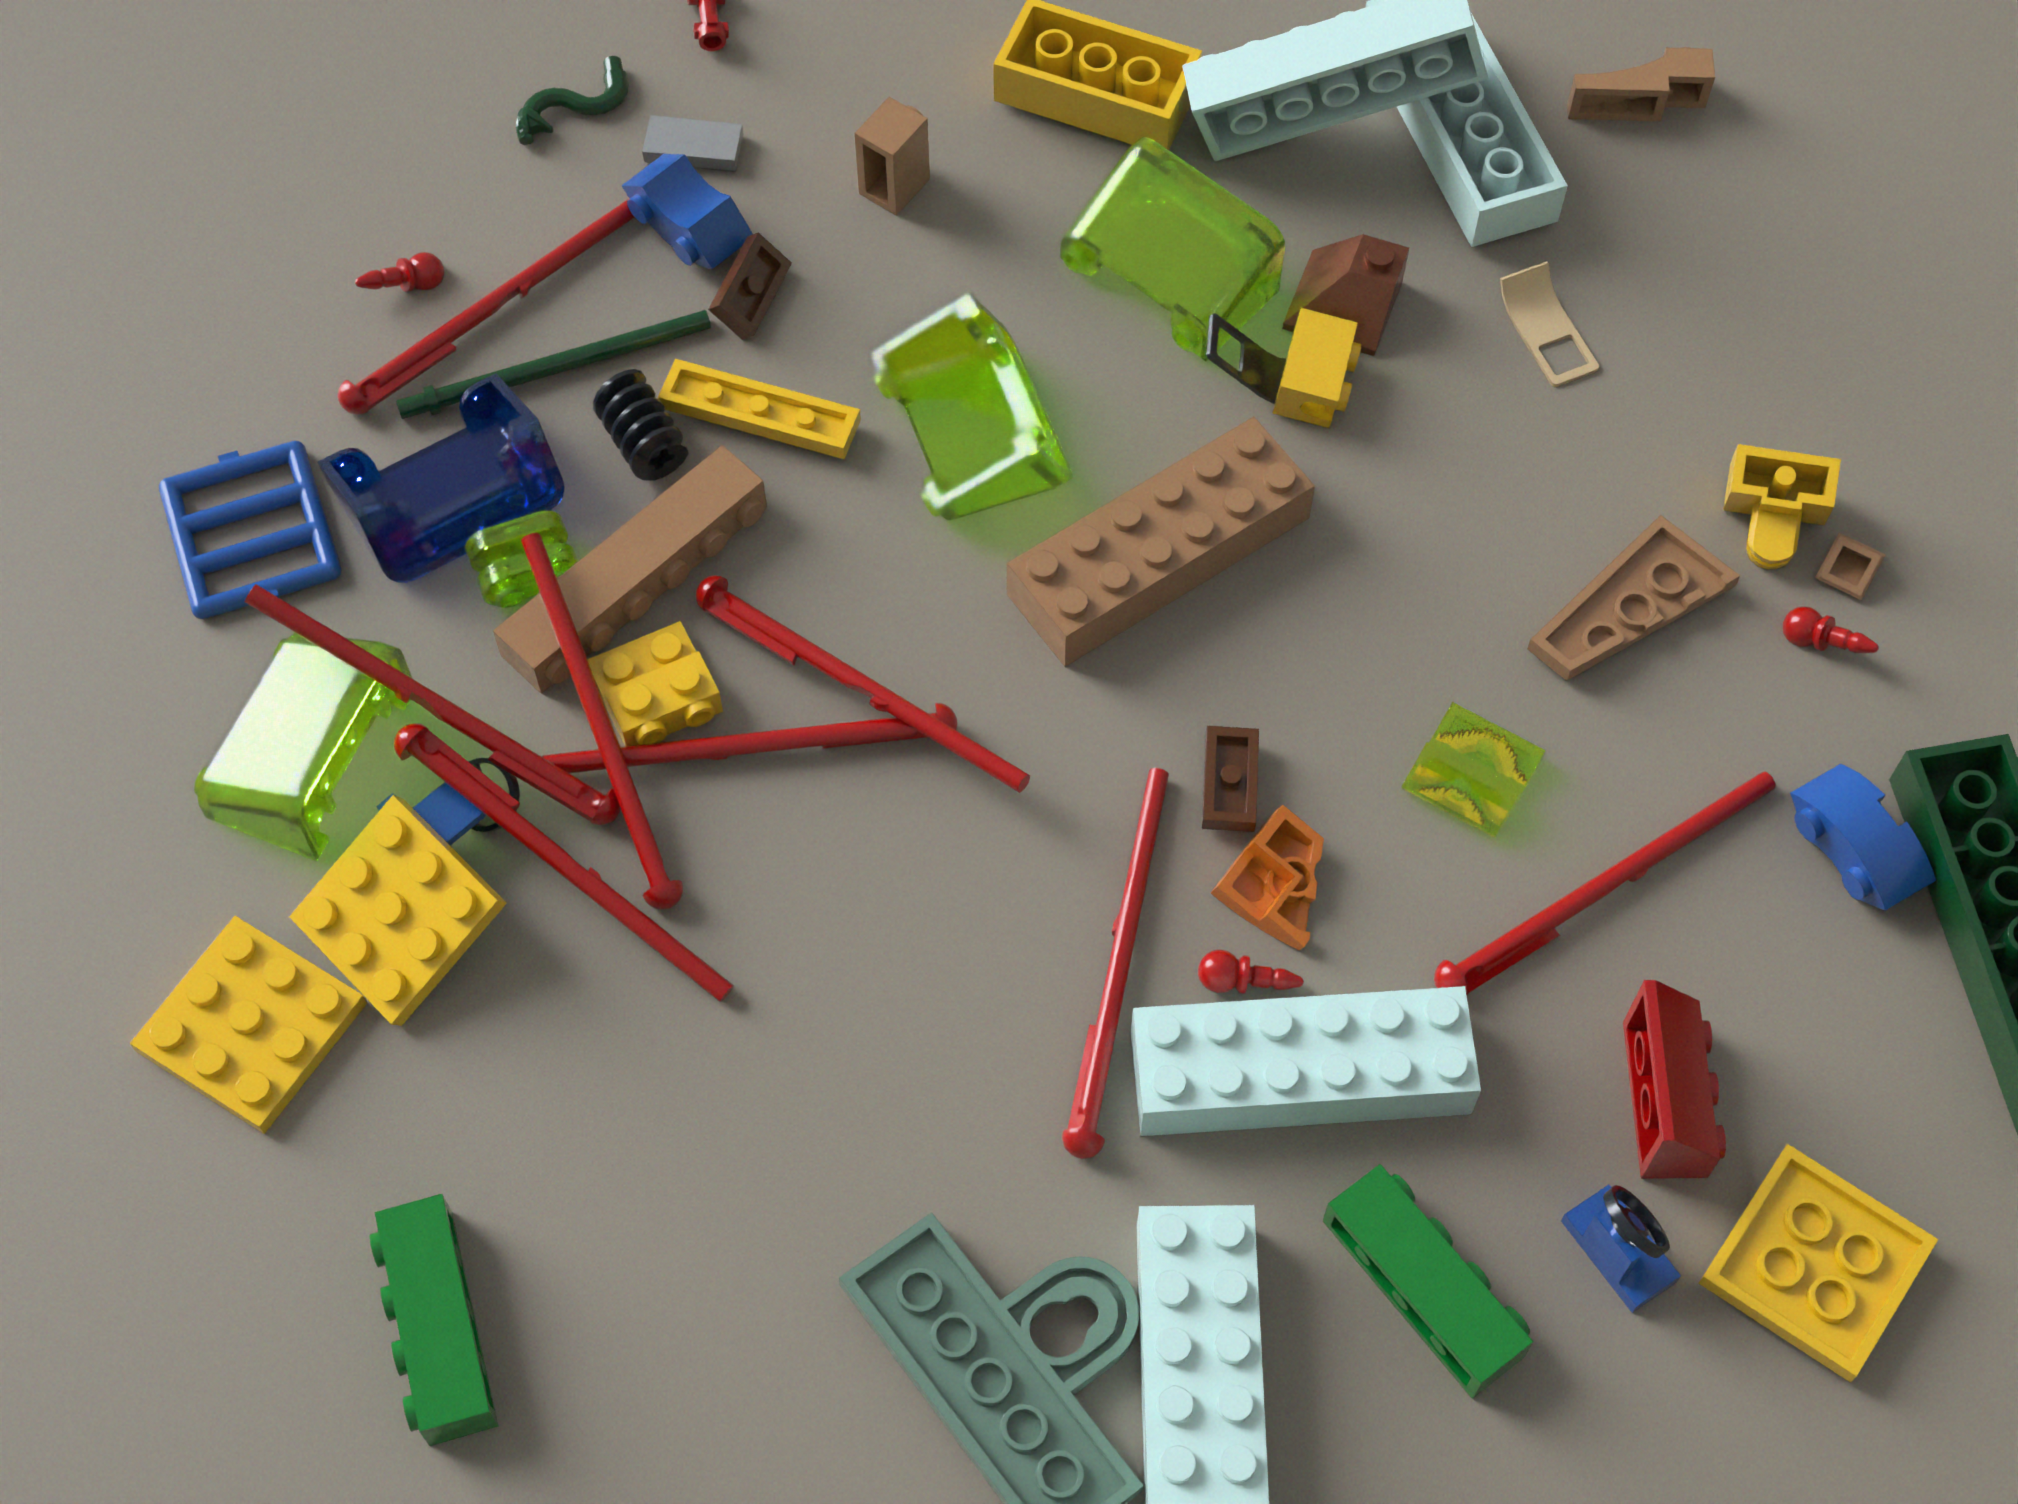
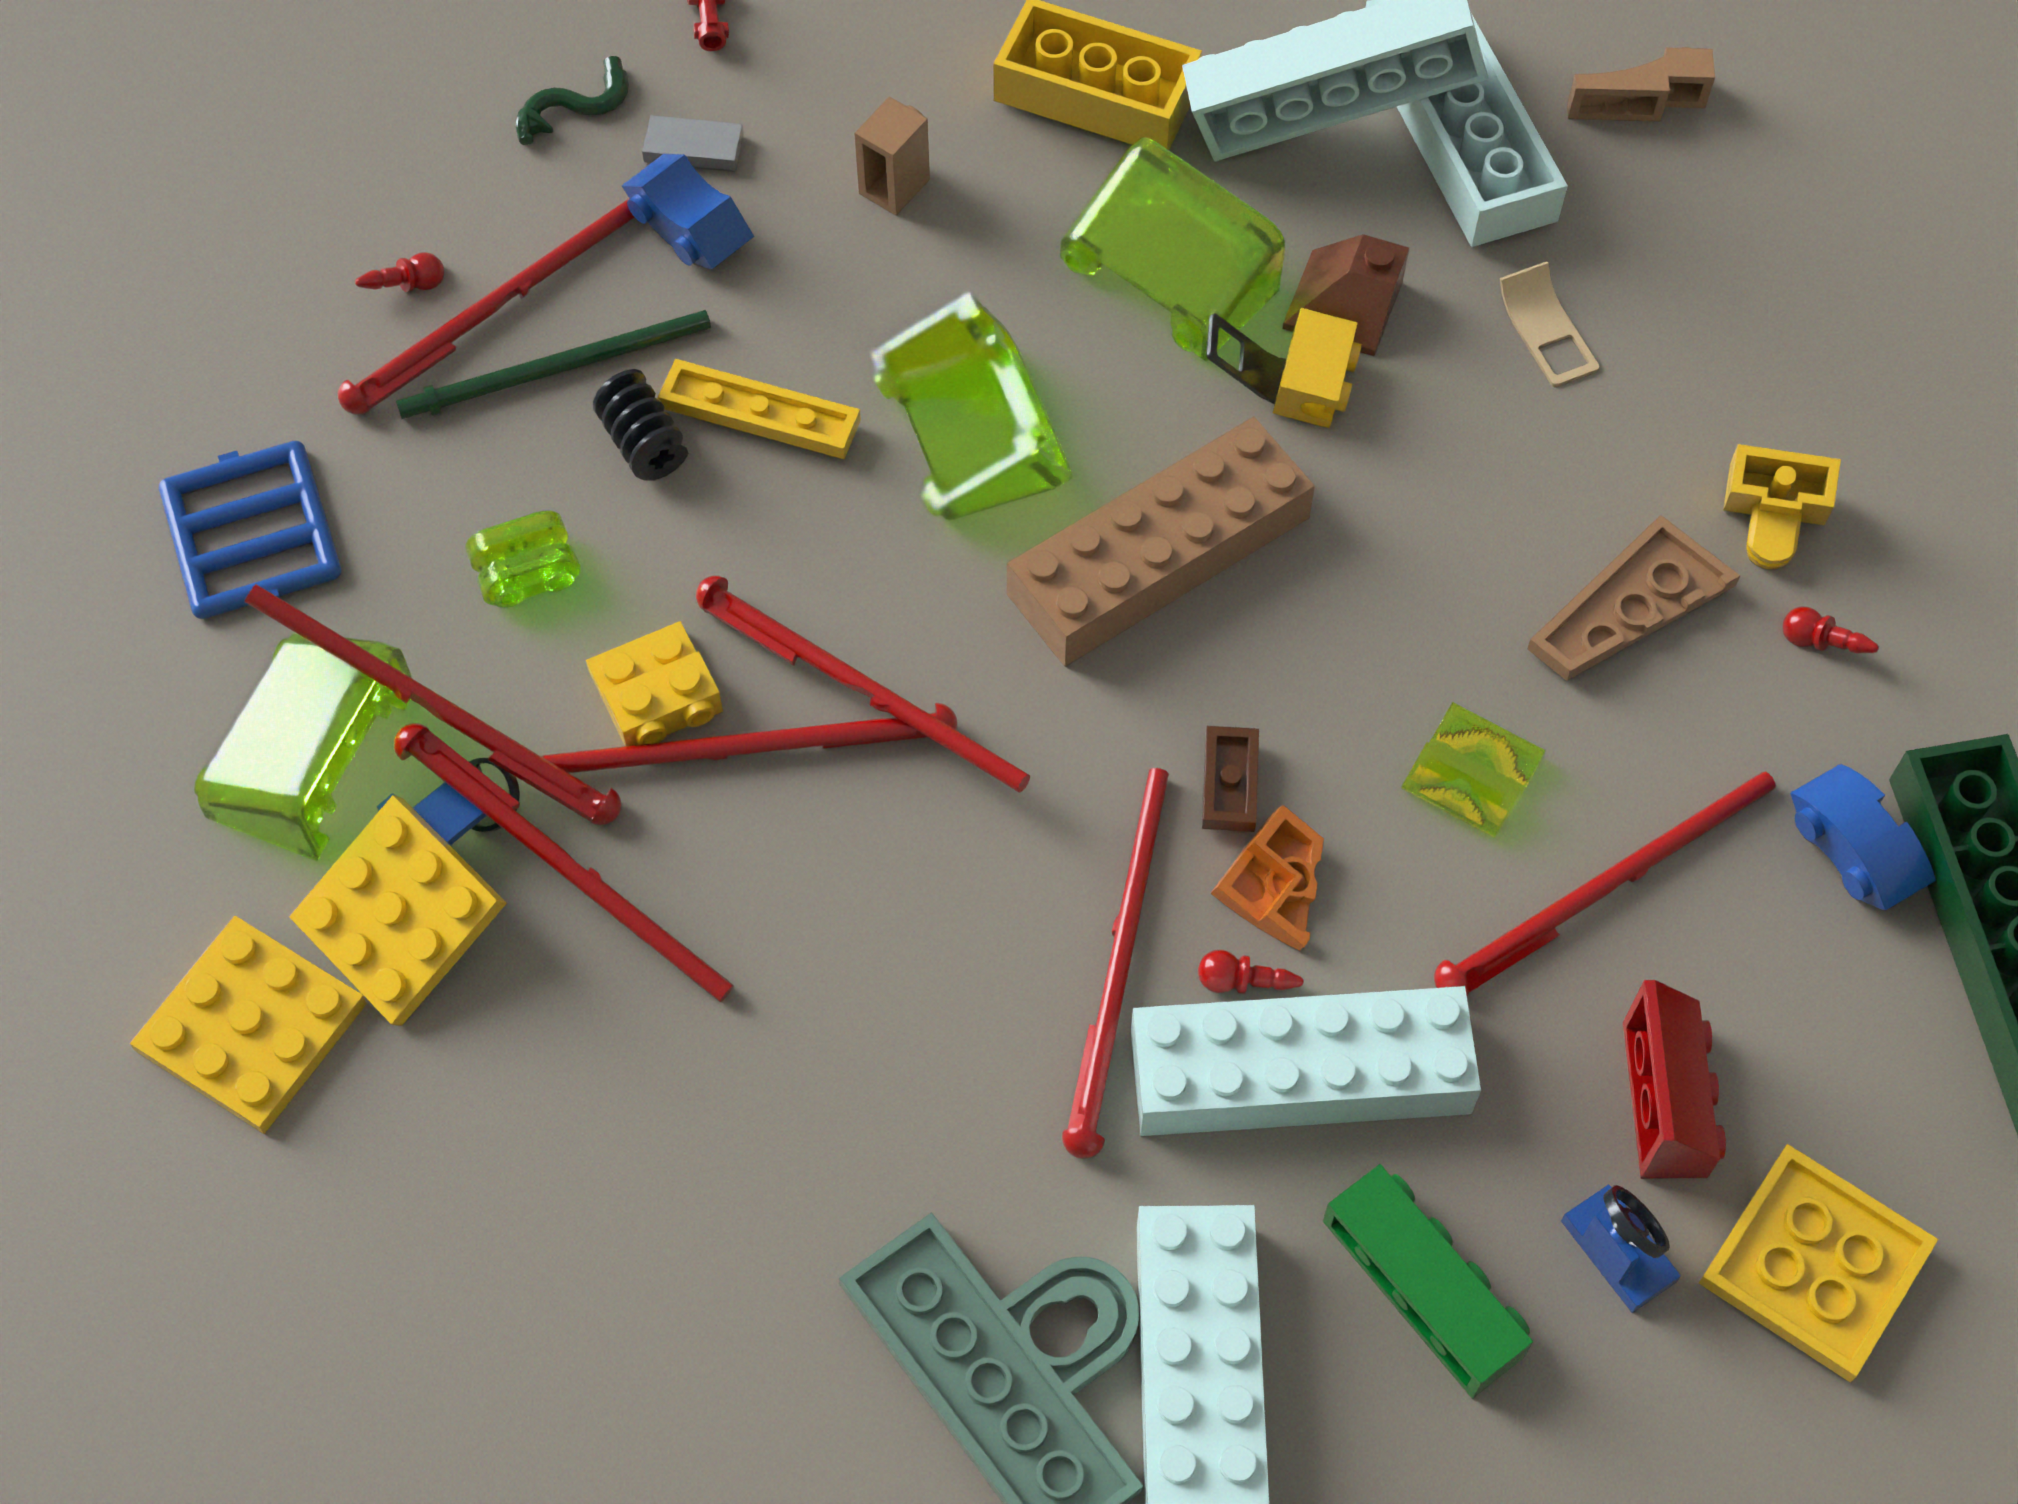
(434, 1321): green brick -> none
(437, 498): clear blue windscreen -> none
(636, 565): medium nougat brick -> none
(662, 892): red bar -> none
(750, 286): reddish brown plate -> none
(1850, 566): medium nougat slope -> none

